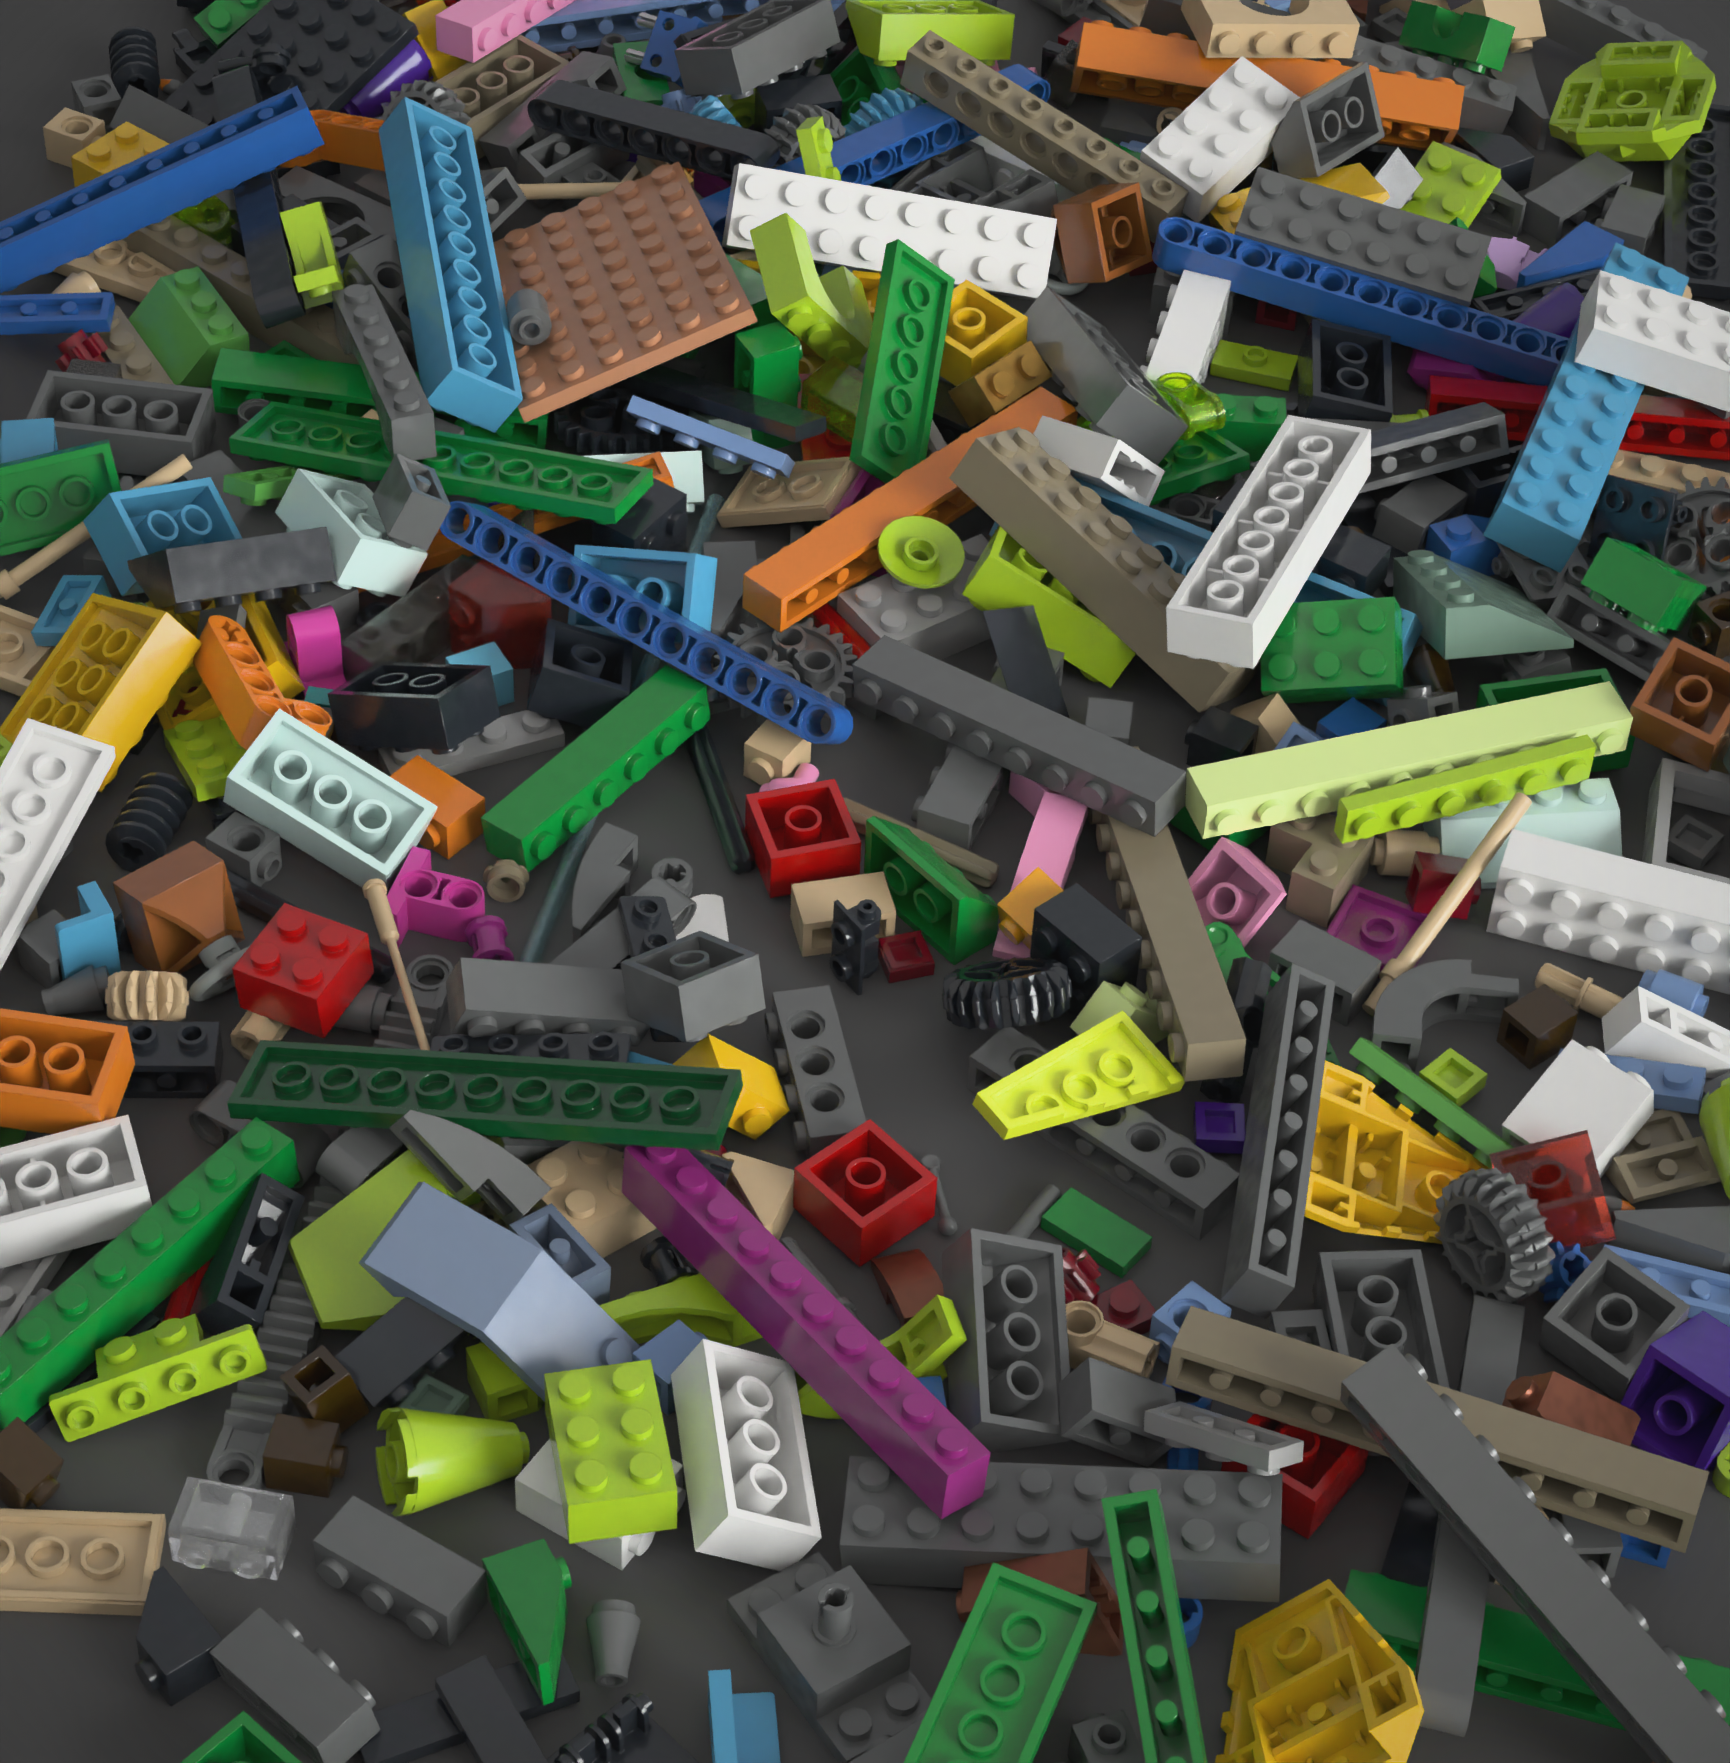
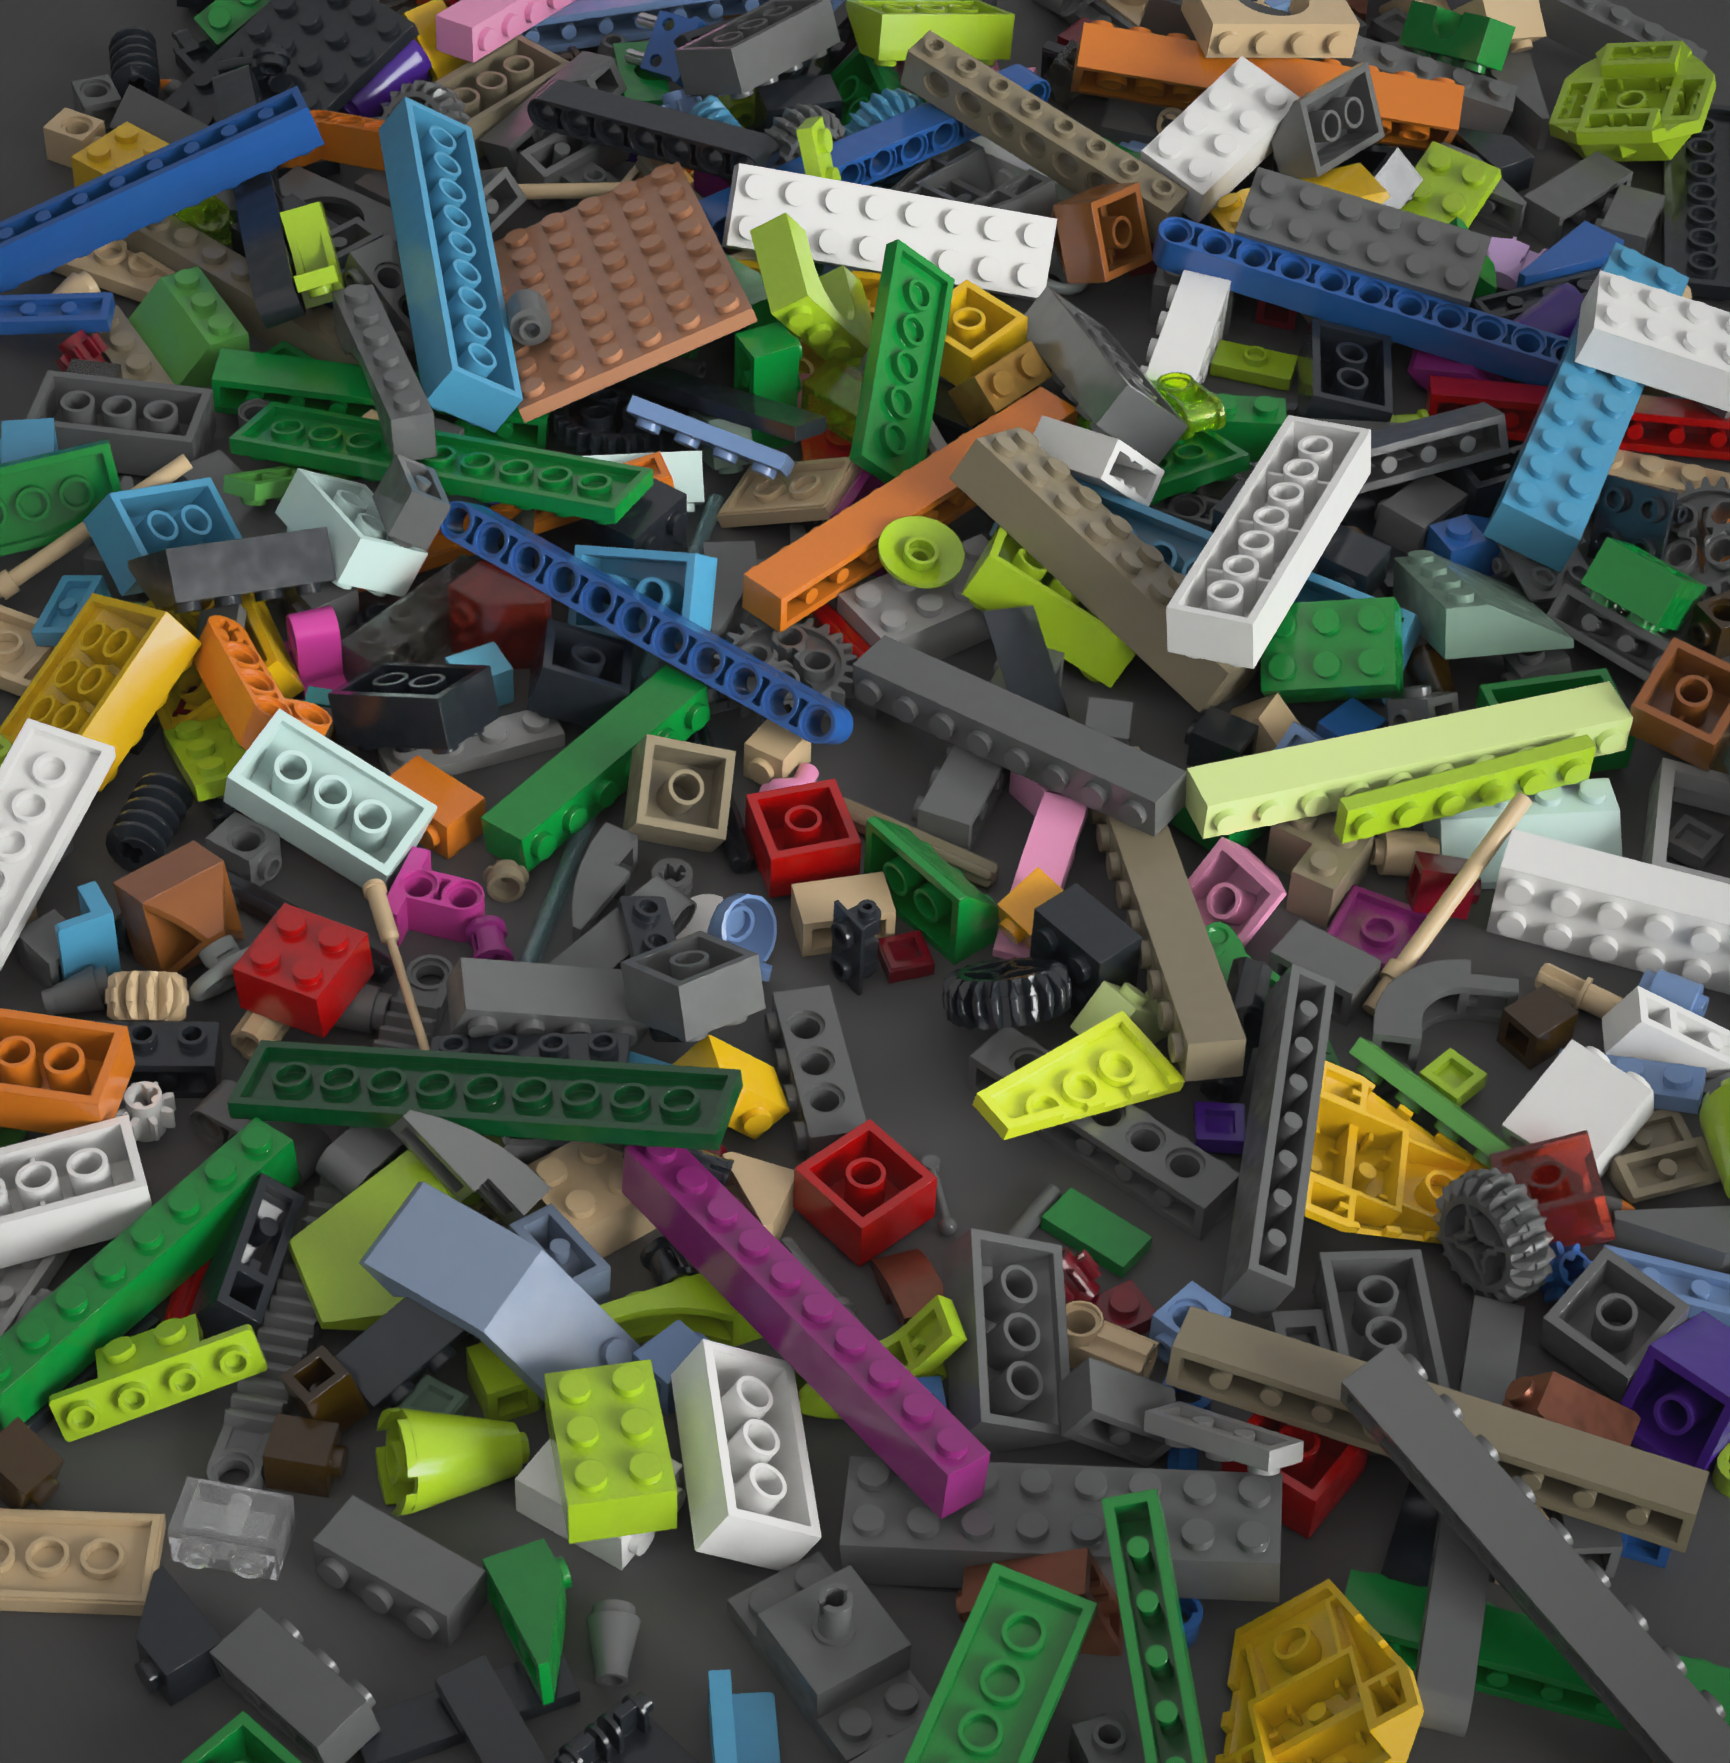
(148, 1110): none -> white gear
(679, 793): none -> dark tan brick
(747, 923): none -> medium blue piece

